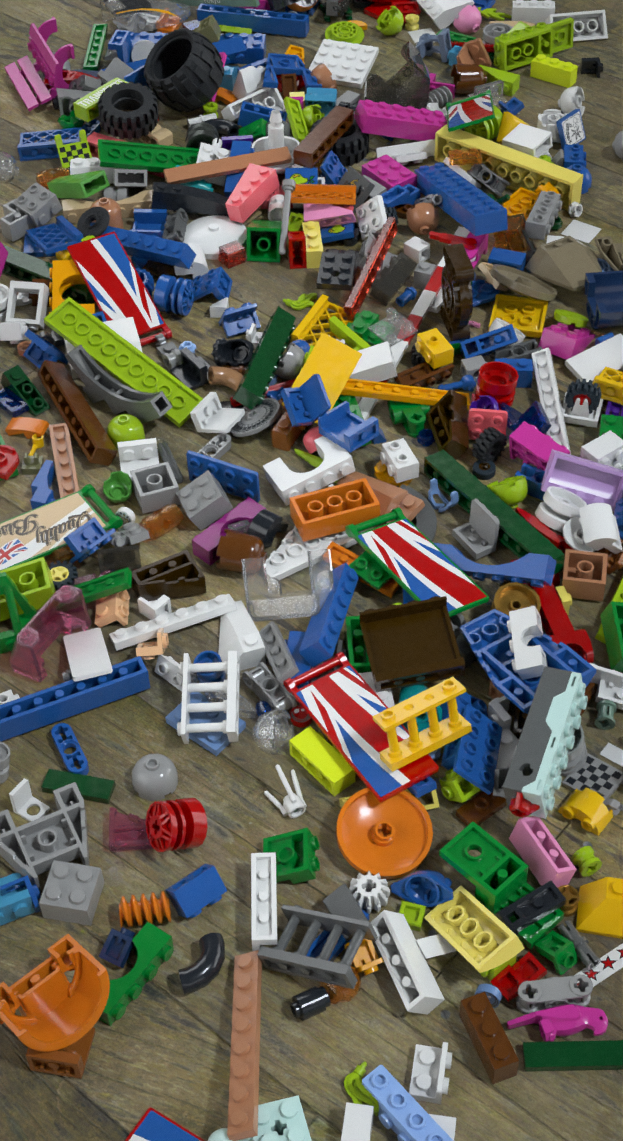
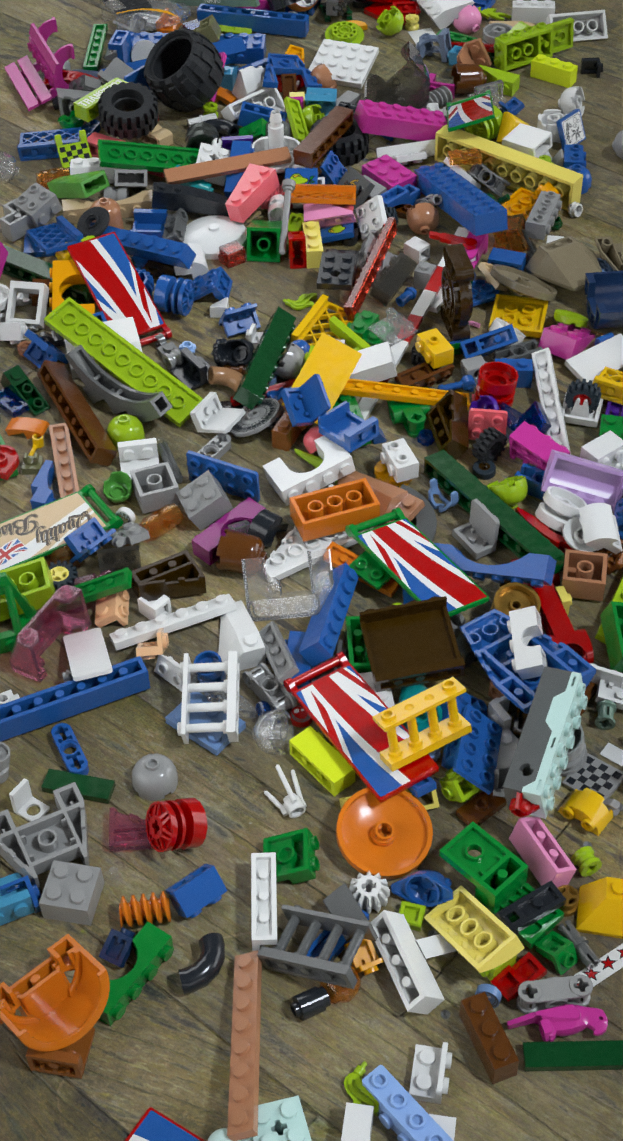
(581, 231): white sticker -> none

